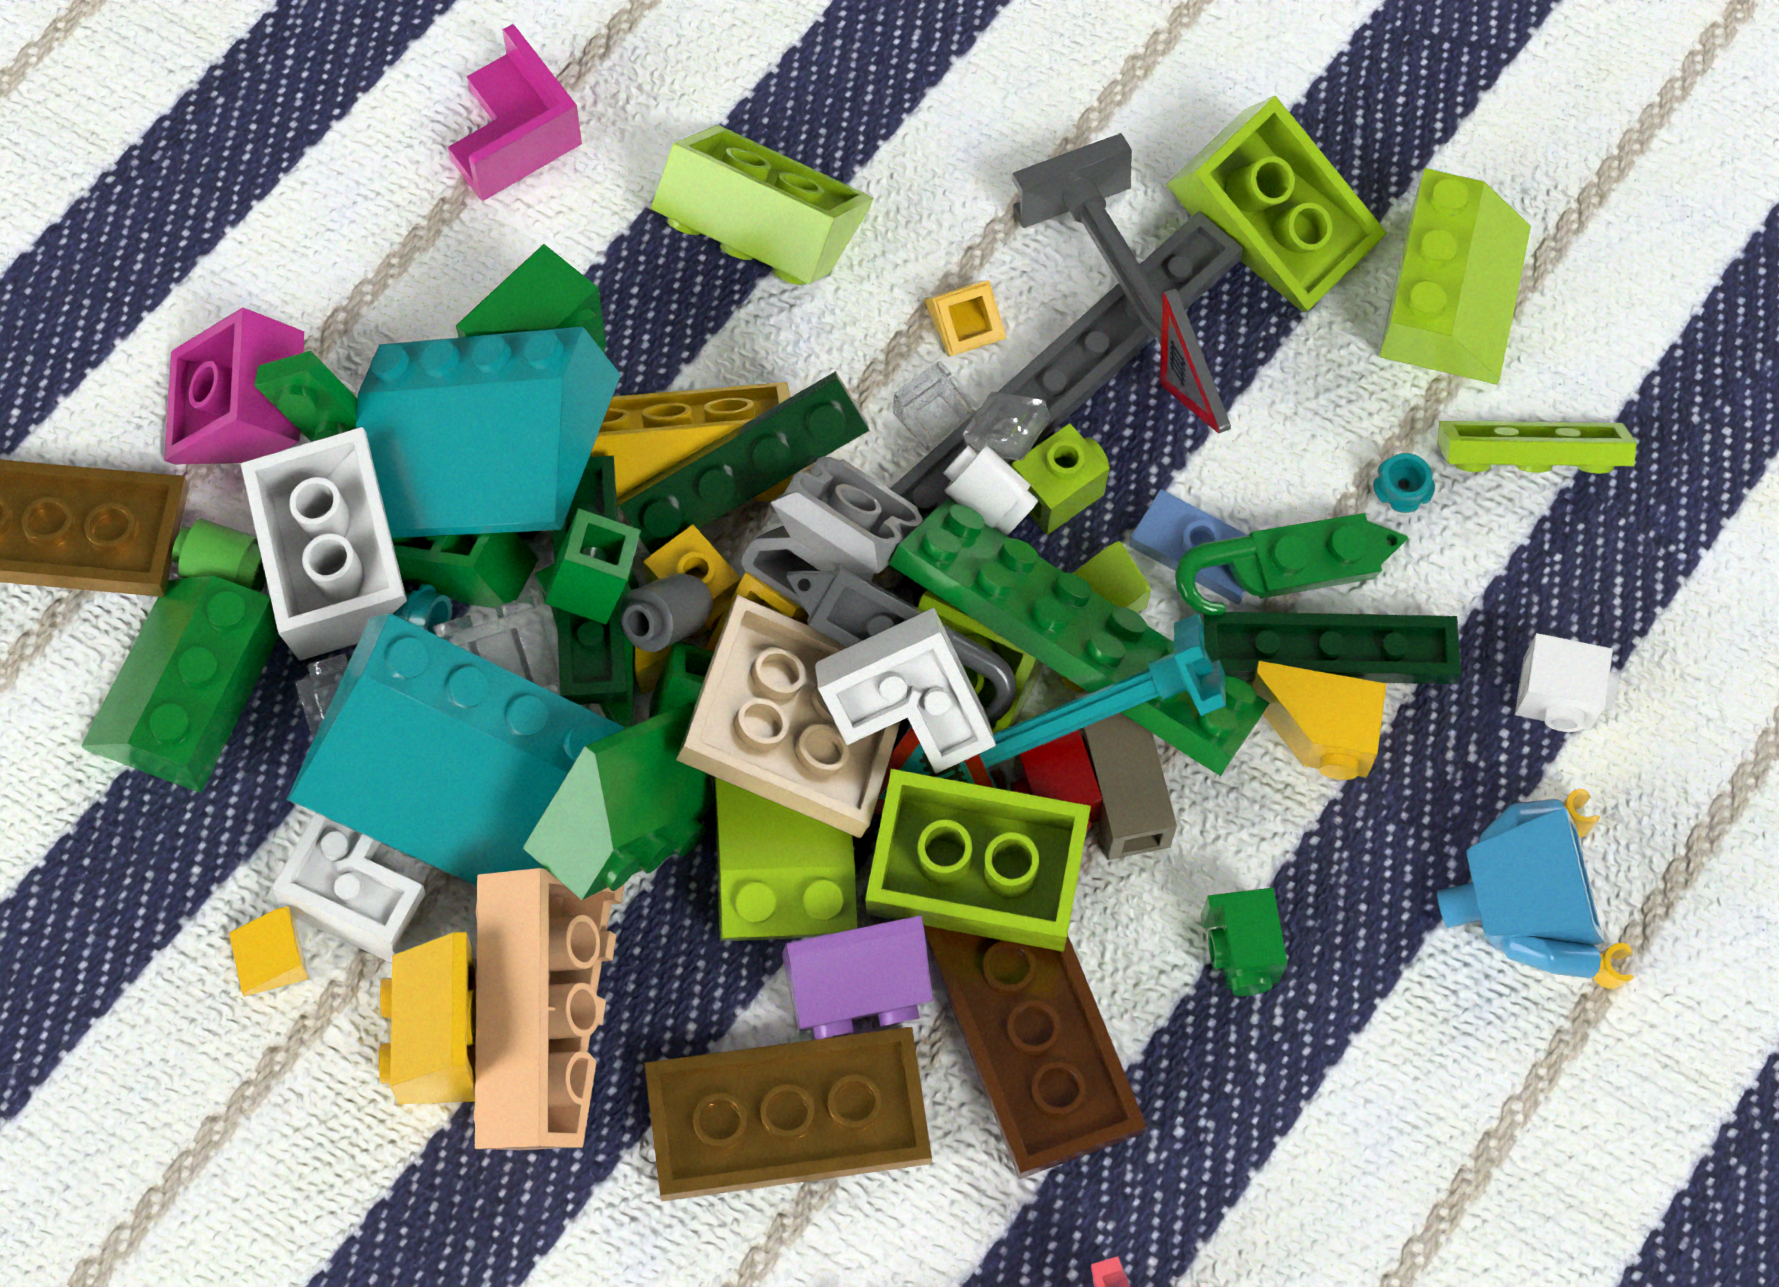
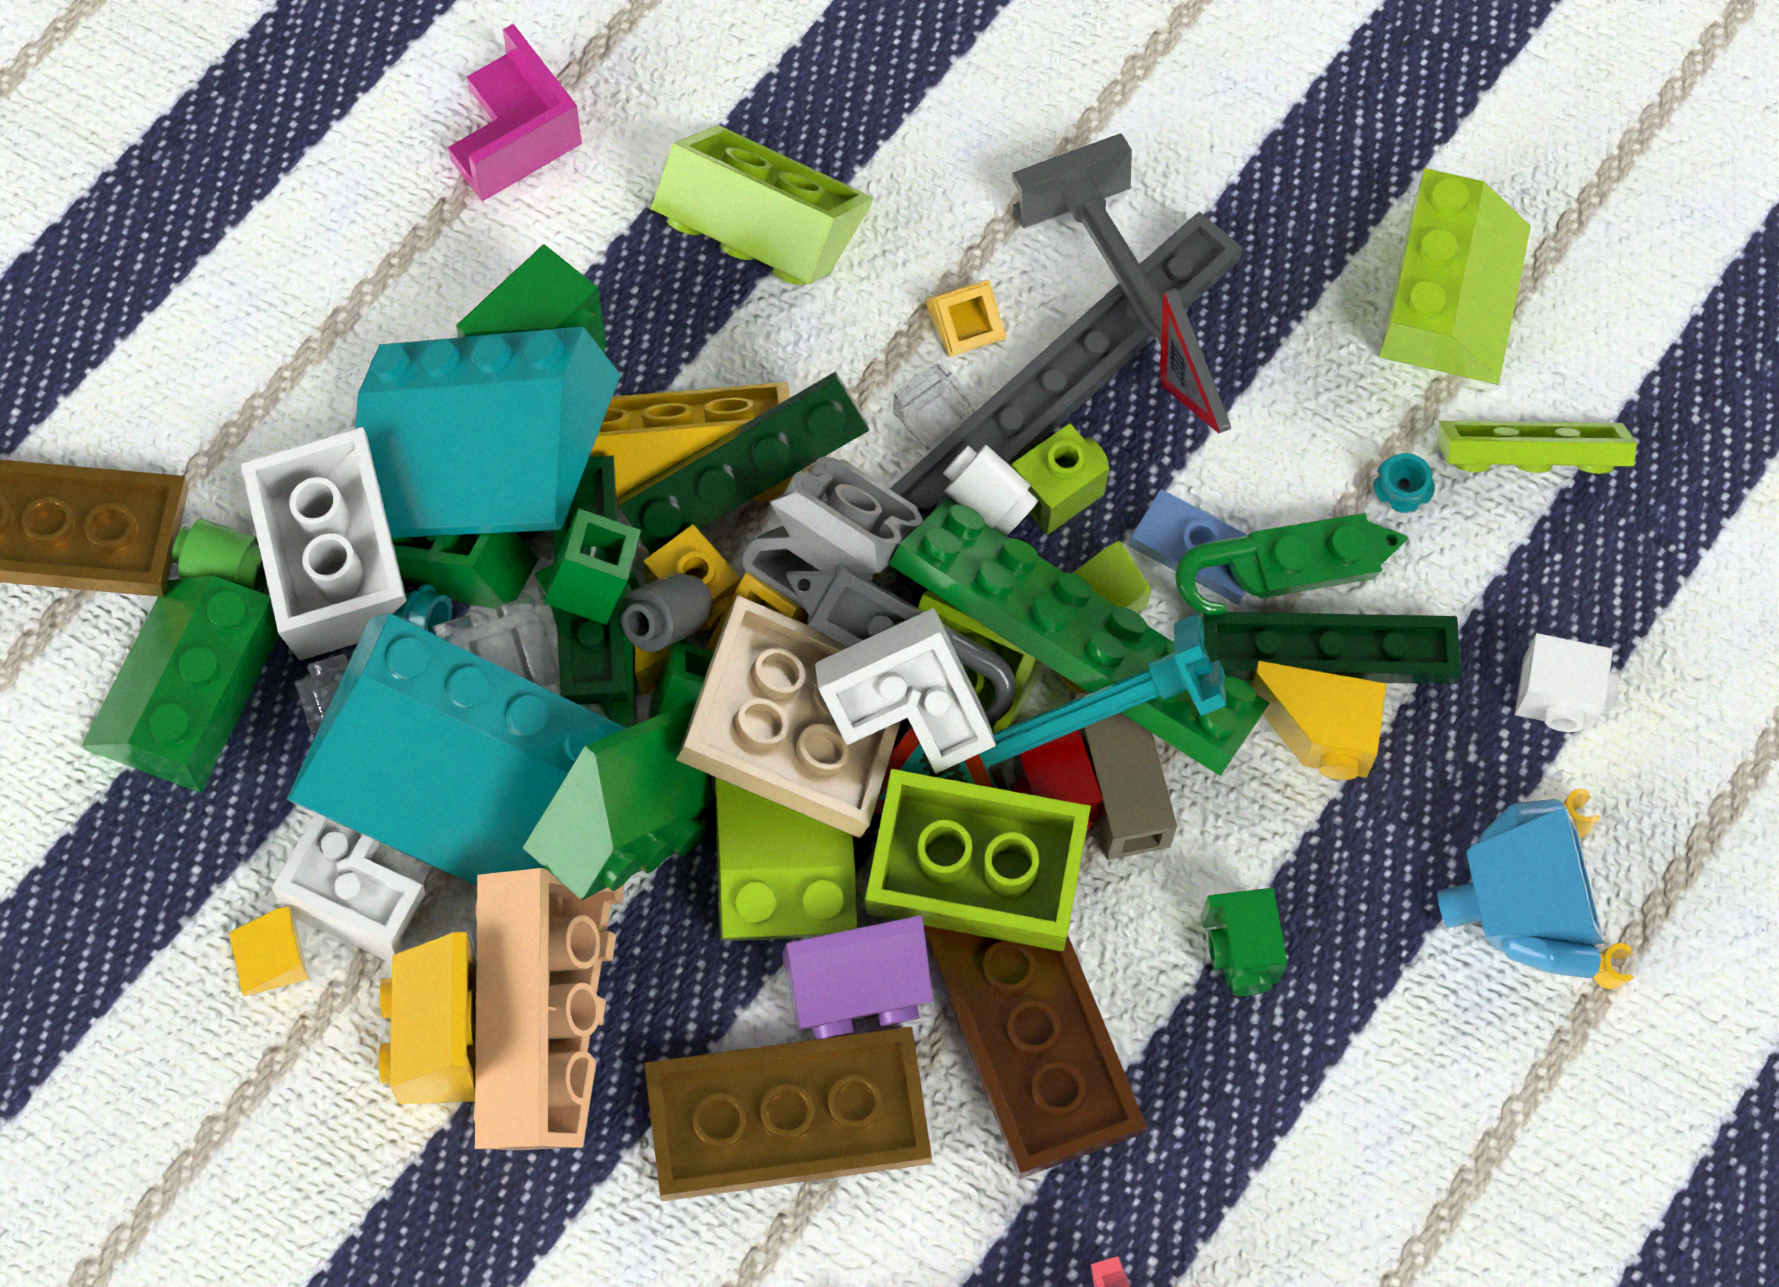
(212, 396): dark pink slope -> none
(308, 395): green plate -> none
(1007, 425): clear plate -> none
(1279, 203): lime slope -> none

